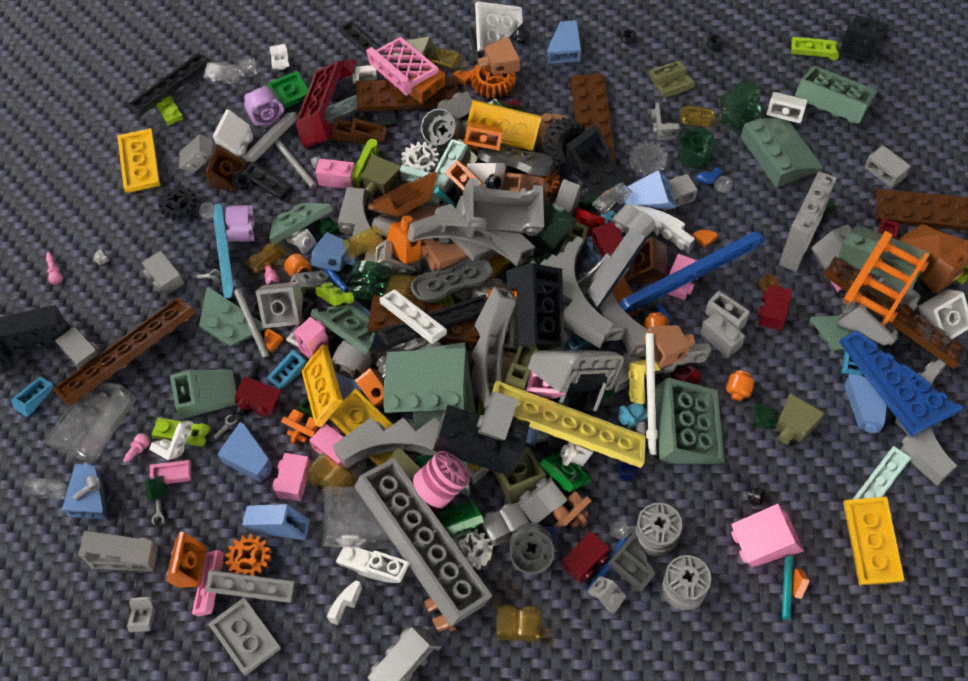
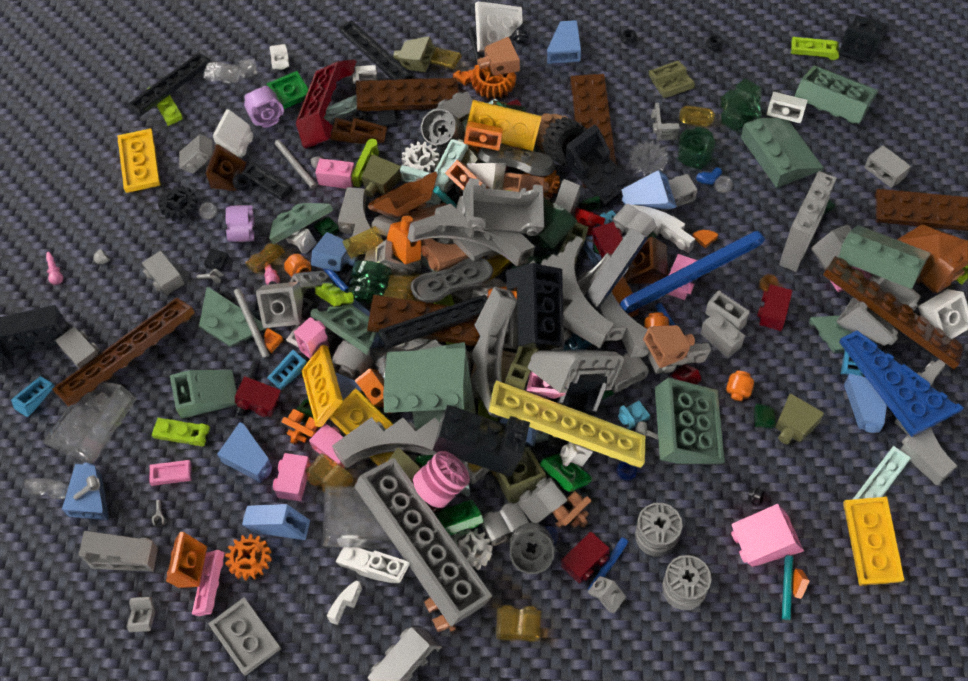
(140, 442): bright pink bar -> none
(155, 487): dark green slope -> none
(174, 448): white bracket -> none
(223, 251): medium azure tile -> none
(228, 426): light grey hand -> none
(249, 586): light grey tile -> none
(270, 137): light grey tile -> none
(391, 70): bright pink fence -> none
(413, 316): white tile -> none
(428, 87): orange brick -> none
(493, 182): black plate -> none
(497, 416): light grey brick -> none
(617, 193): clear slope -> none
(620, 530): clear plate -> none
(632, 564): dark grey wing -> none
(636, 380): light yellow bracket -> none
(651, 433): white bar -> none
(875, 262): orange fence -> none
(889, 226): dark red plate -> none

